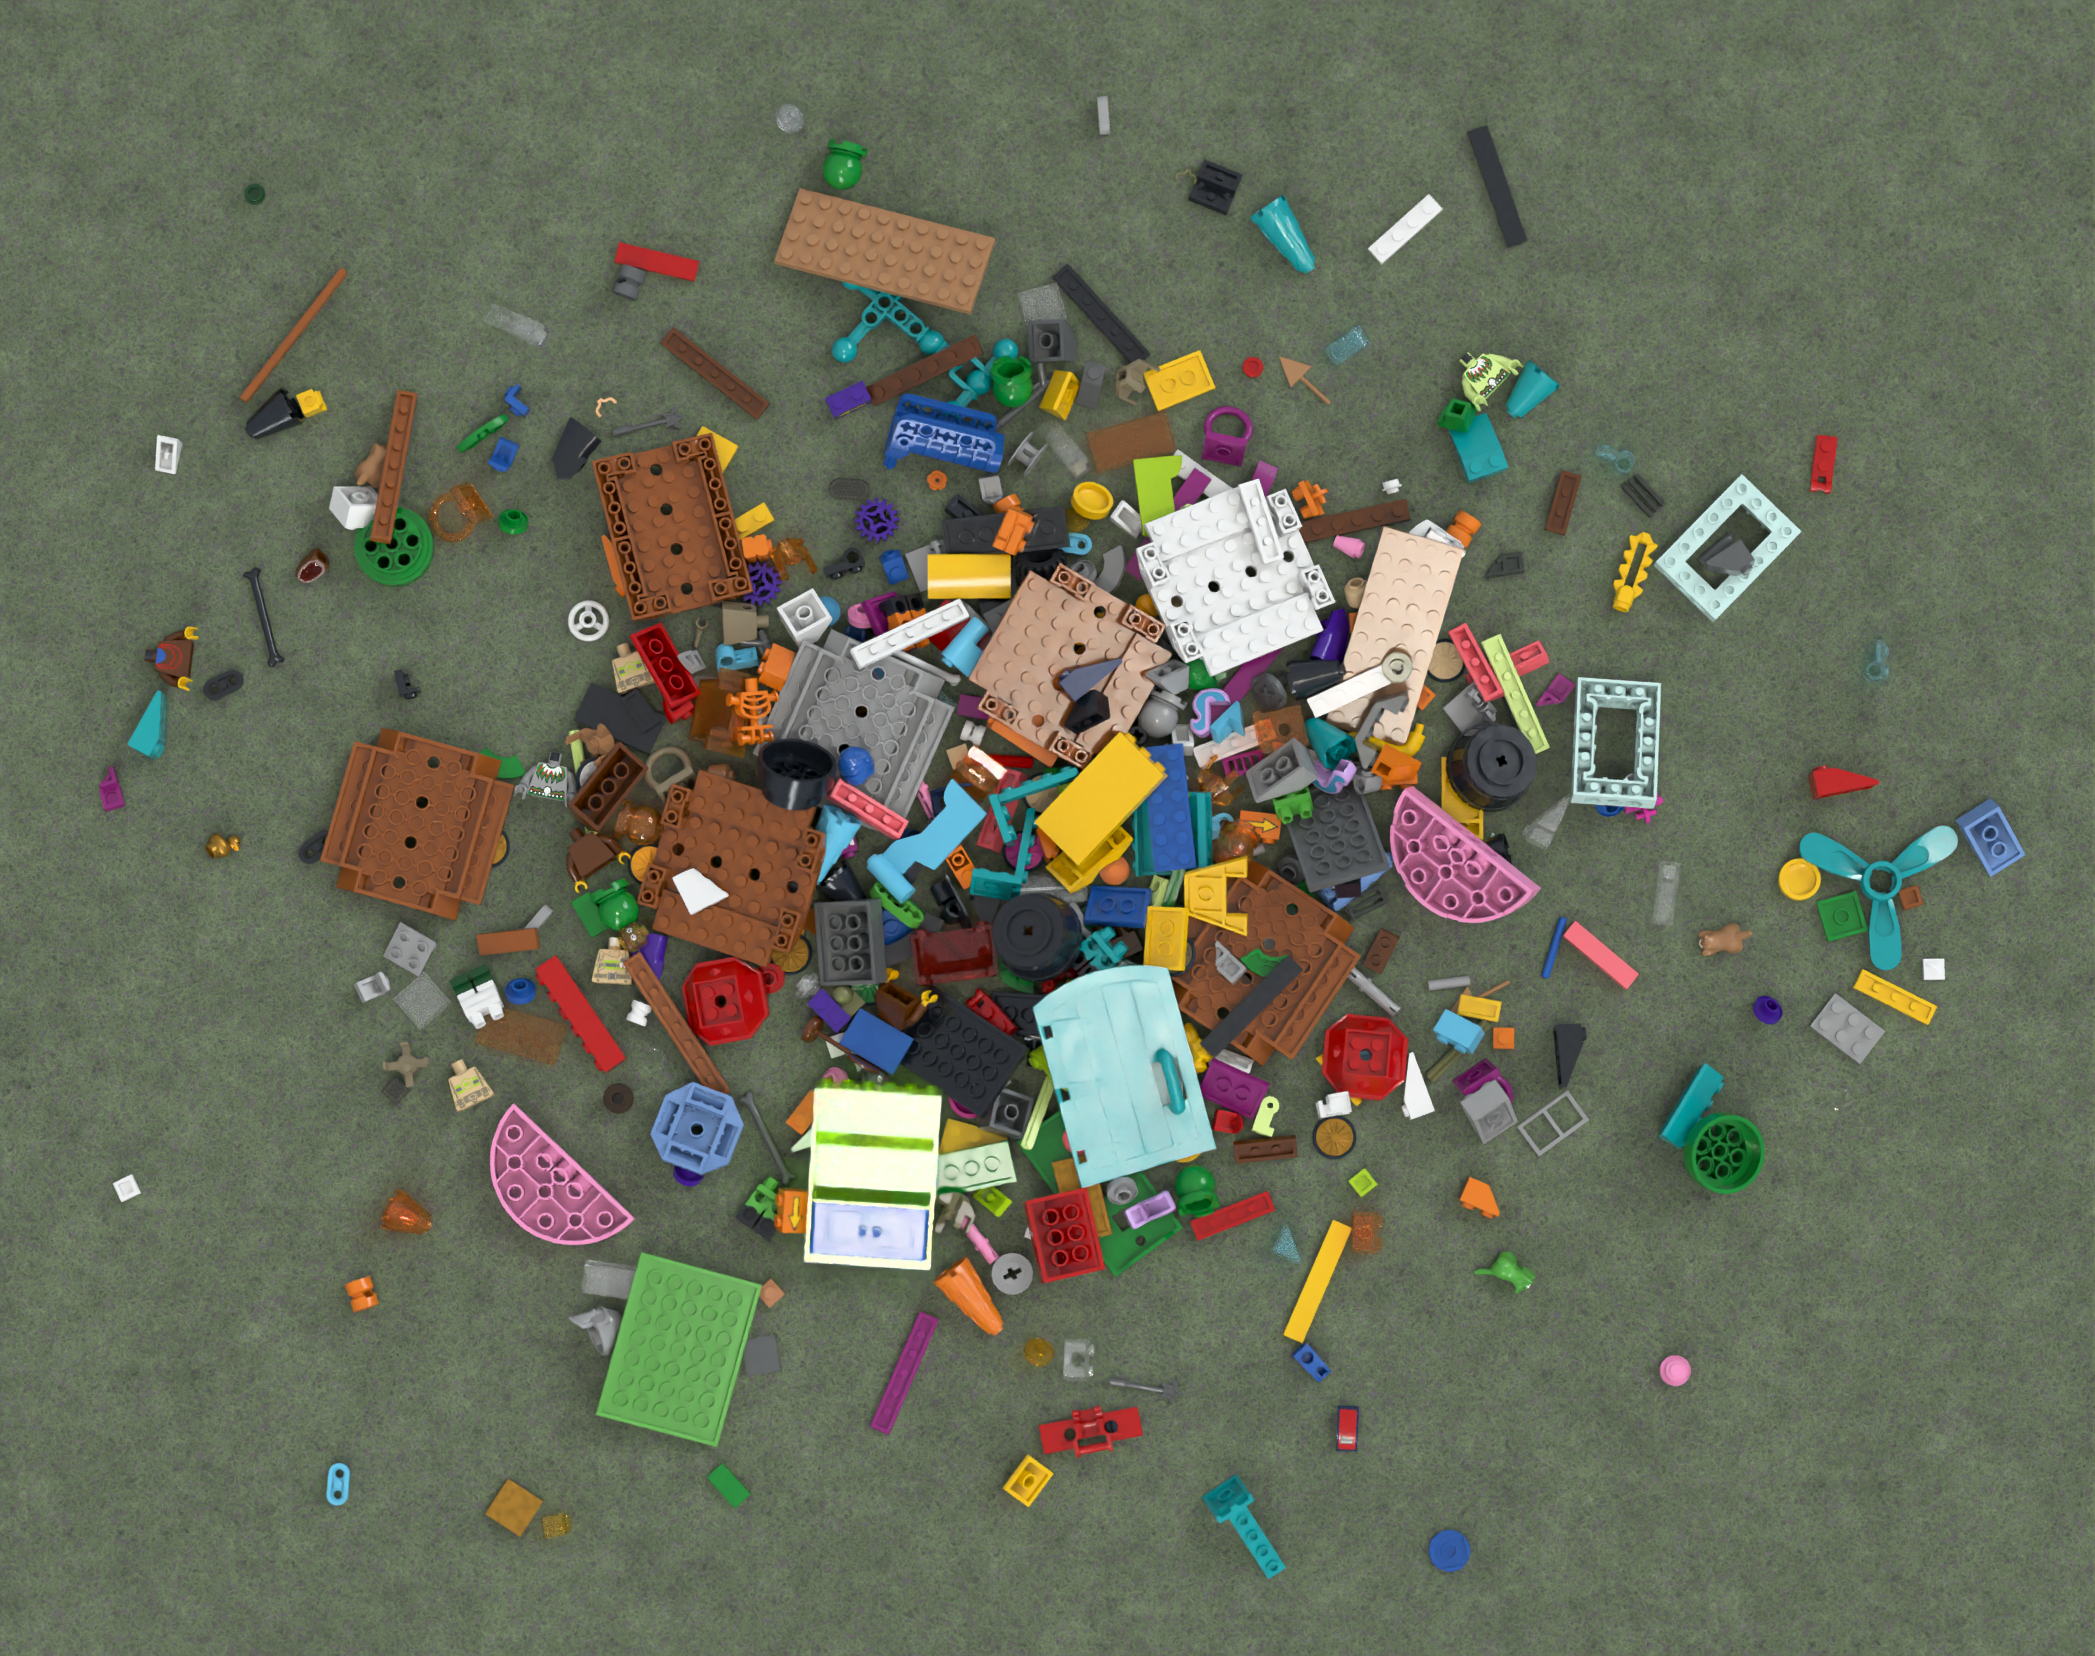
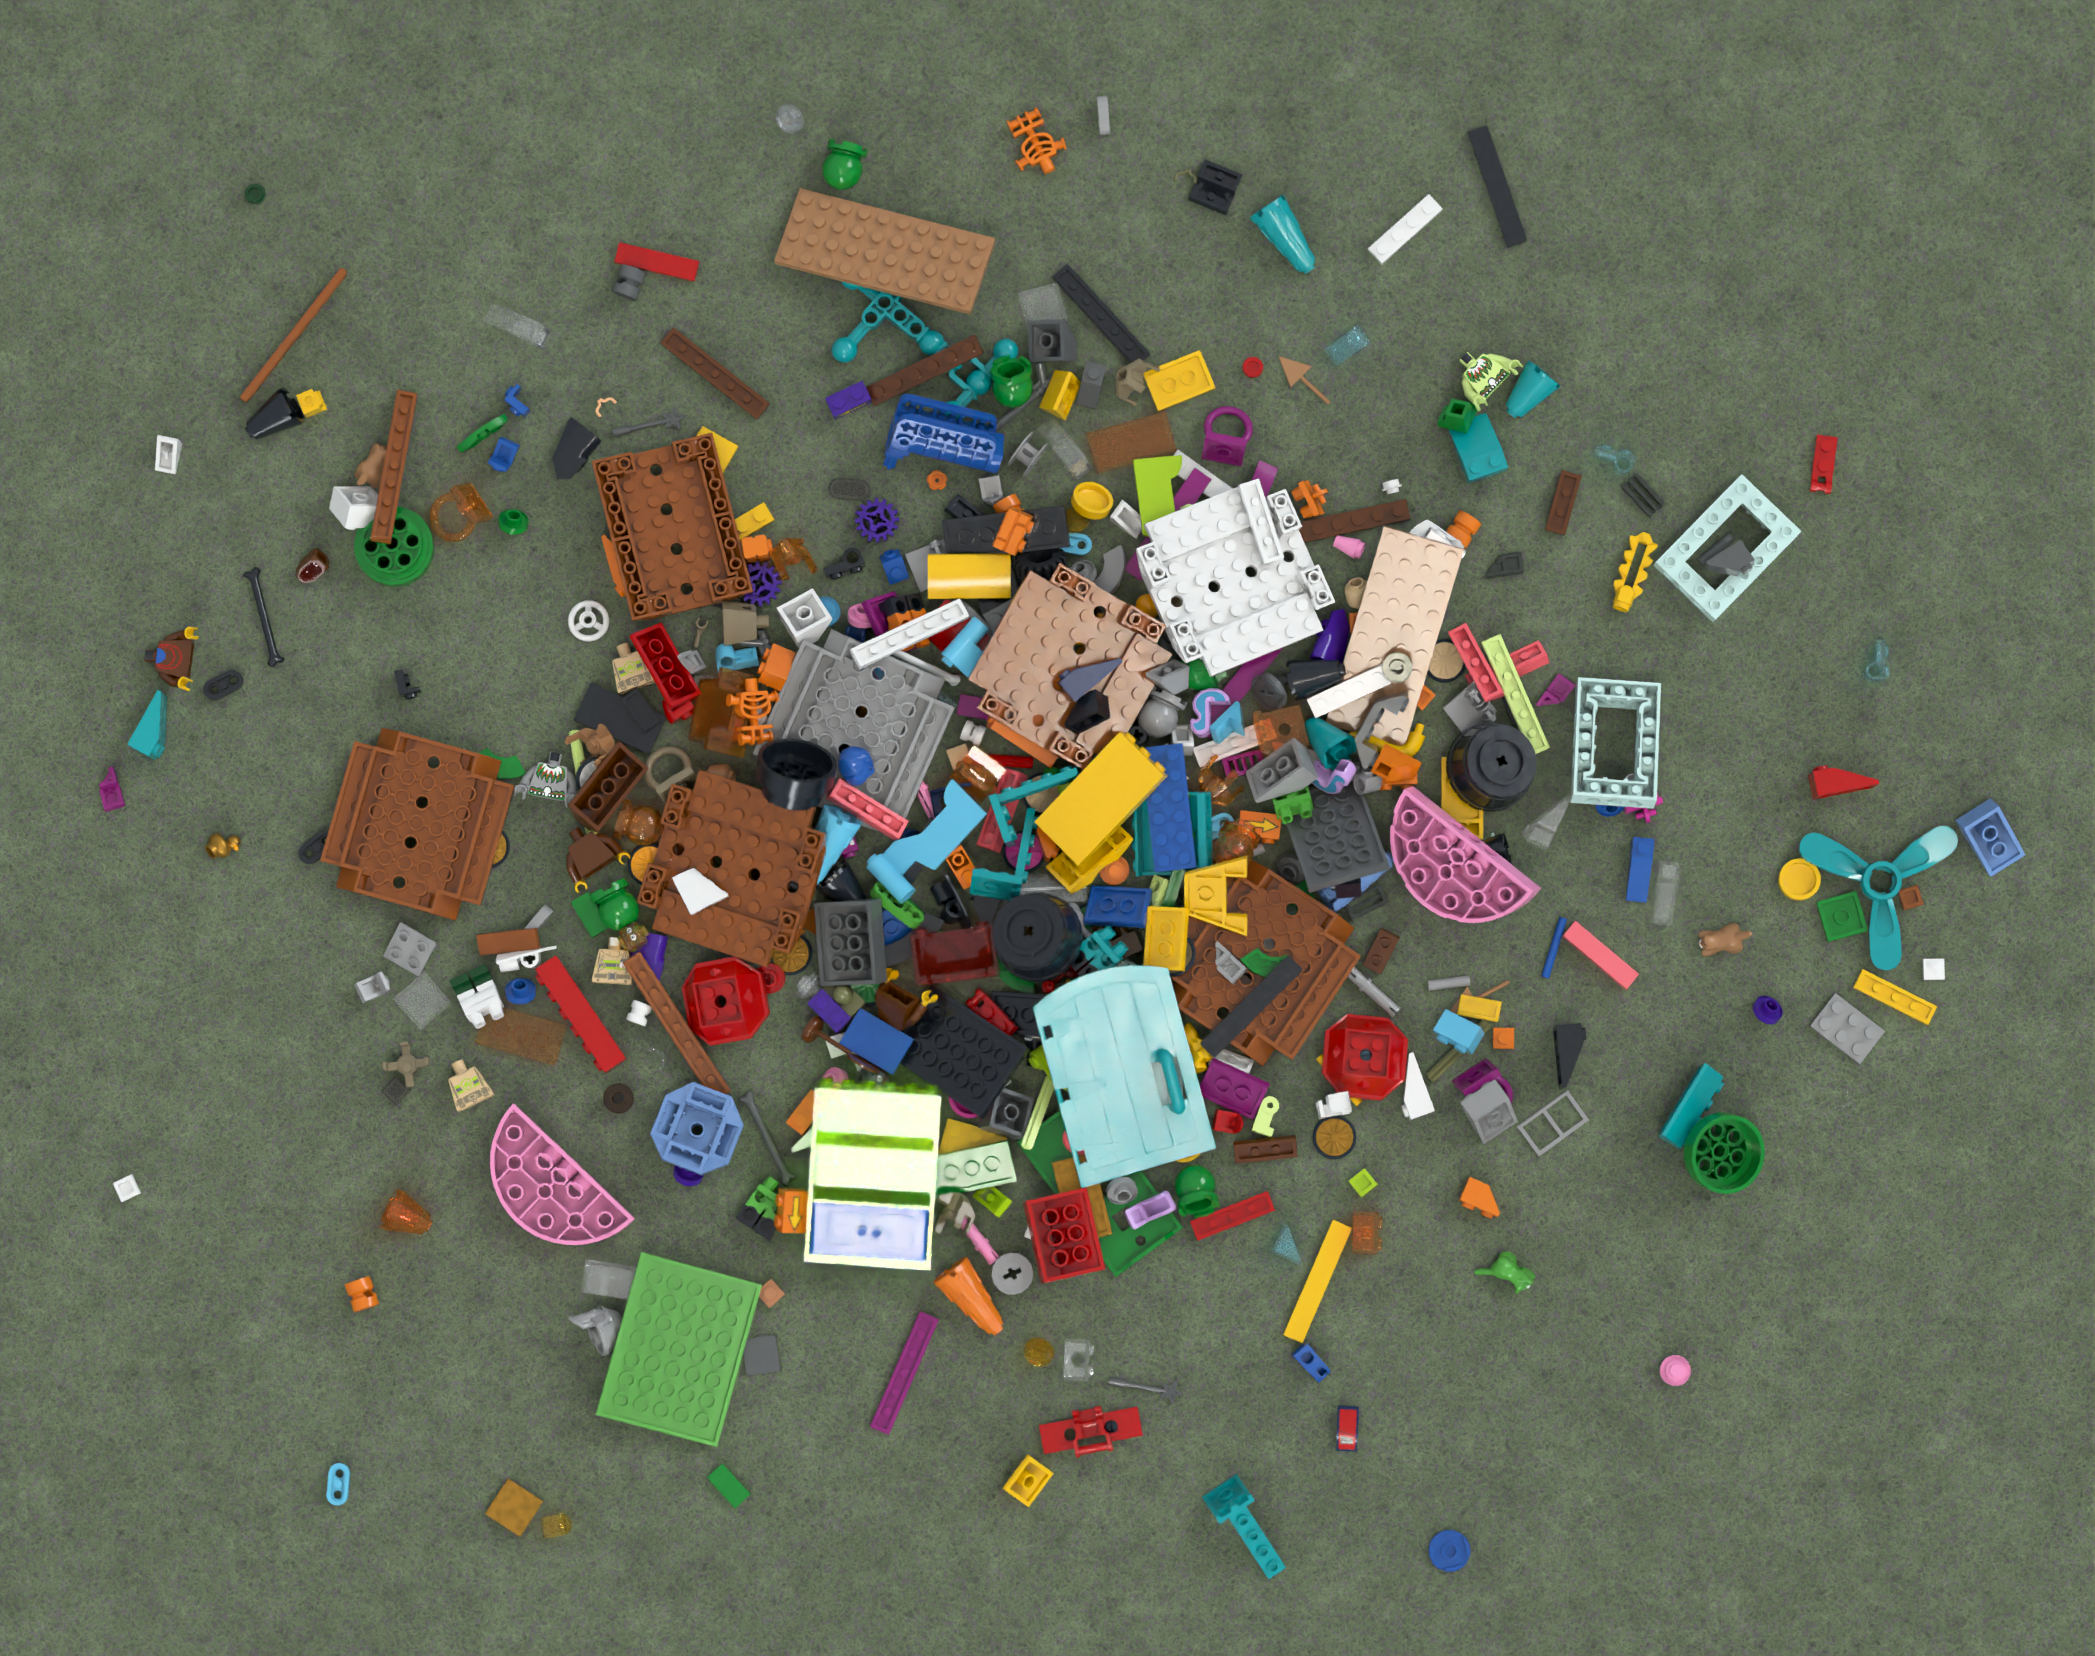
(511, 961): none -> white panel
(1043, 159): none -> orange piece
(1639, 869): none -> blue slope

